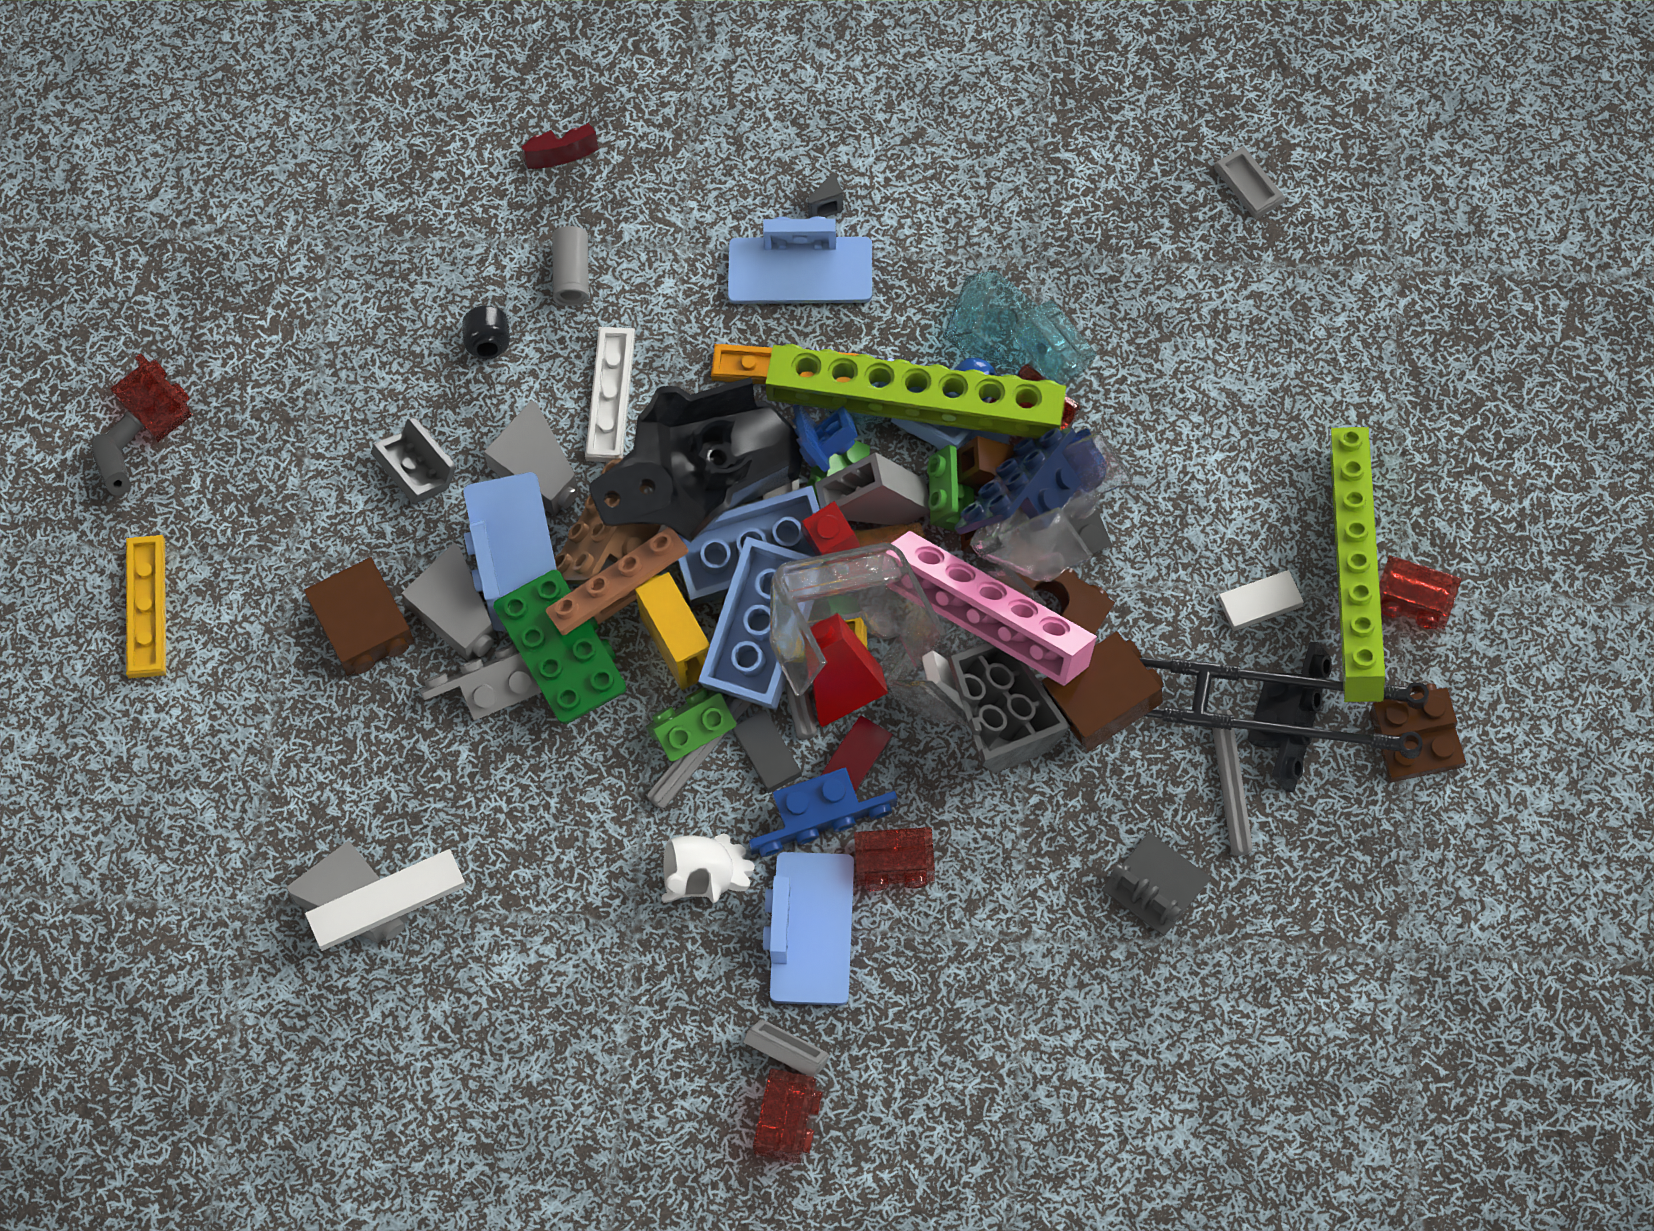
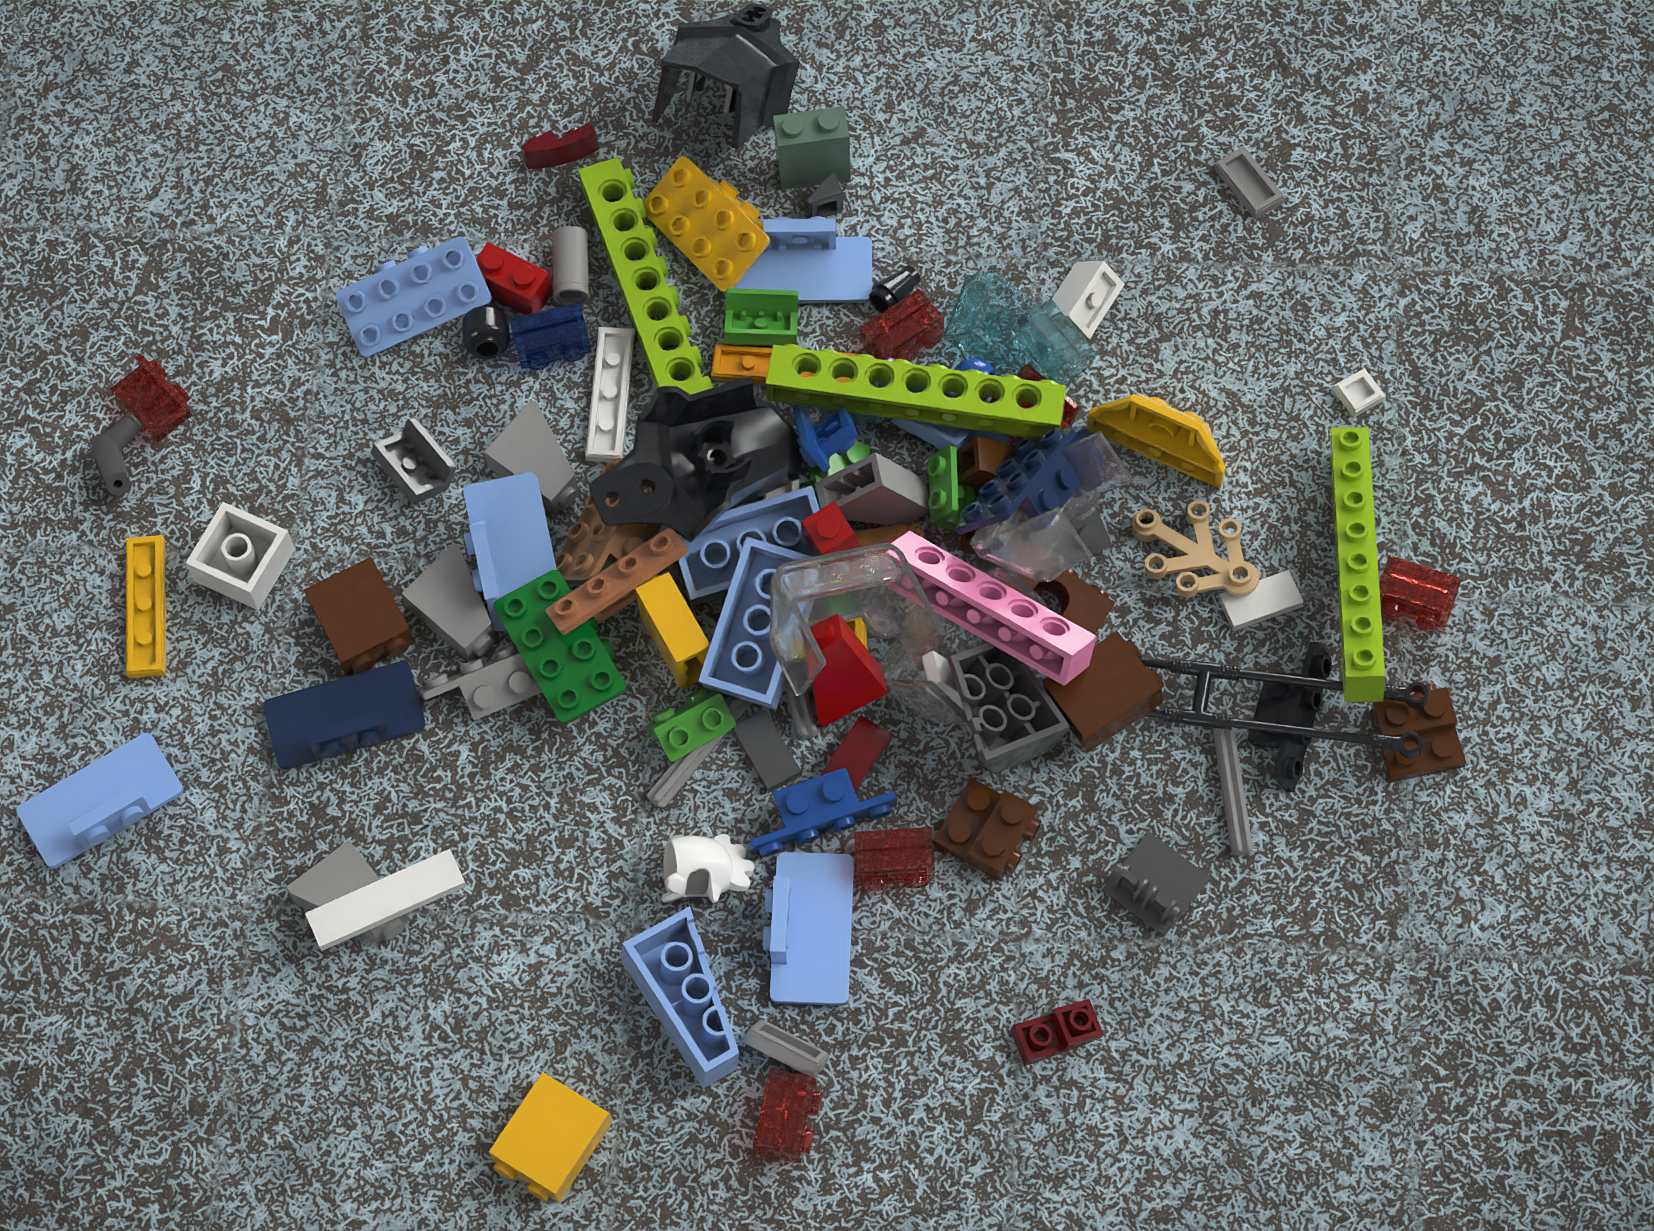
(99, 800): none -> light blue bracket
(240, 556): none -> white brick
(344, 715): none -> dark blue bracket
(413, 295): none -> light blue bracket
(514, 280): none -> red brick
(549, 1138): none -> yellow brick
(550, 336): none -> clear blue brick
(610, 181): none -> lime brick
(682, 992): none -> light blue wedge
(707, 223): none -> yellow bracket
(743, 55): none -> black piece
(761, 317): none -> bright green bracket
(812, 147): none -> sand green brick
(894, 288): none -> black cone
(903, 328): none -> clear red brick
(988, 829): none -> reddish brown plate
(1057, 1032): none -> dark red slope
(1088, 295): none -> white panel
(1161, 434): none -> yellow wedge
(1198, 554): none -> tan plant
(1359, 392): none -> white tile

